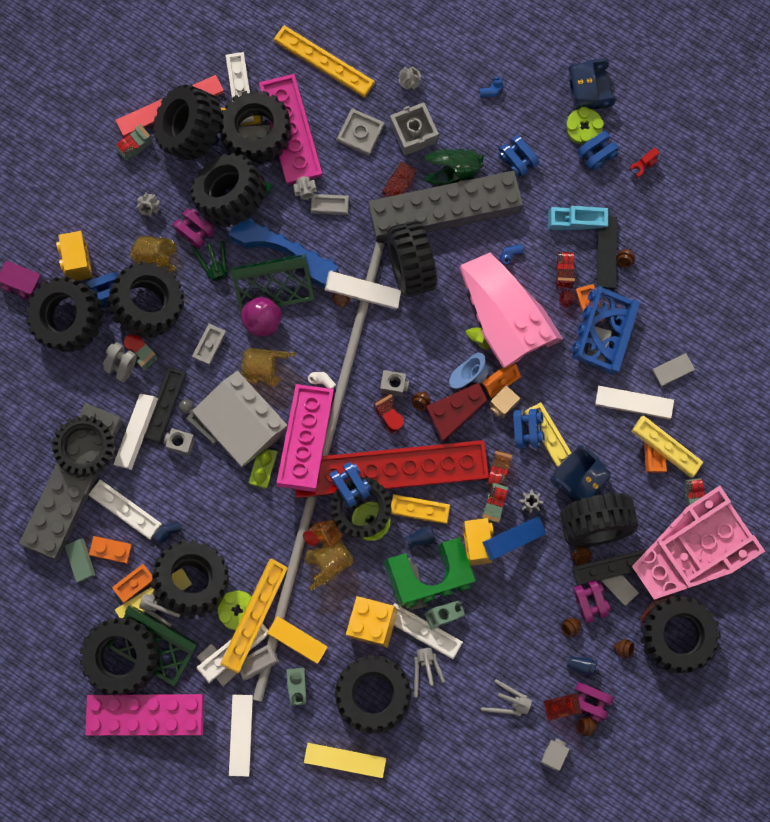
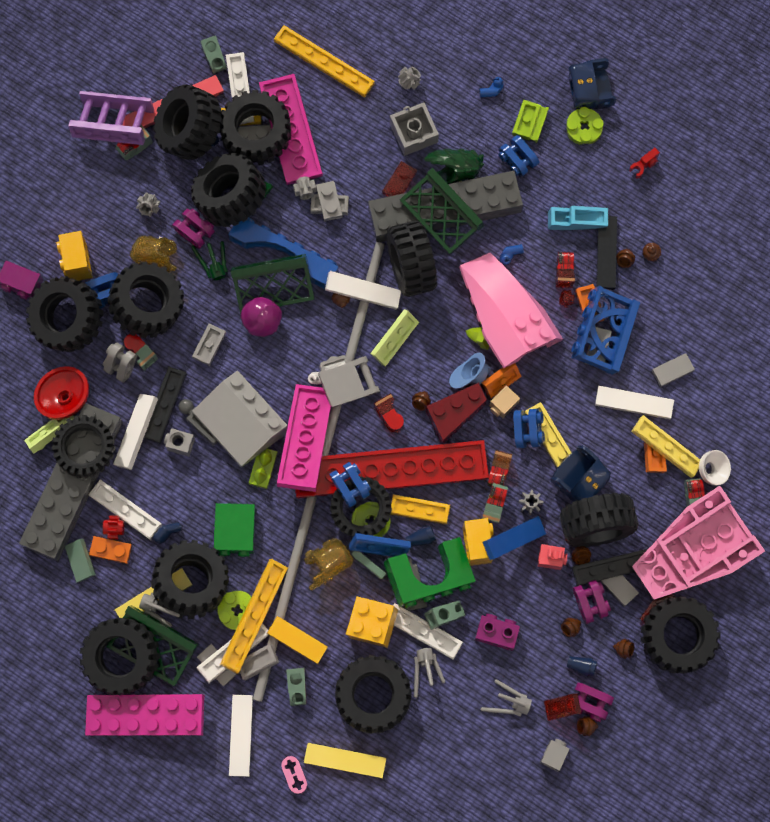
(44, 435): none -> yellowish green plate
(56, 387): none -> red dish
(111, 132): none -> medium lavender fence
(113, 527): none -> red gear
(133, 583): orange plate -> none
(213, 54): none -> sand green leg
(234, 529): none -> green panel
(263, 363): clear yellow helmet -> none
(298, 772): none -> bright pink beam
(322, 532): clear orange leg -> none
(329, 201): none -> light grey plate
(342, 380): none -> light grey piece
(360, 132): light grey tile -> none
(369, 564): none -> sand green tile
(379, 545): none -> blue tile
(389, 376): light grey brick -> none
(394, 337): none -> yellowish green plate
(453, 199): none -> dark green fence
(497, 632): none -> magenta brick
(530, 121): none -> lime plate
(552, 557): none -> coral brick
(596, 160): blue brick -> none
(651, 251): none -> reddish brown plate
(720, 467): none -> white piece

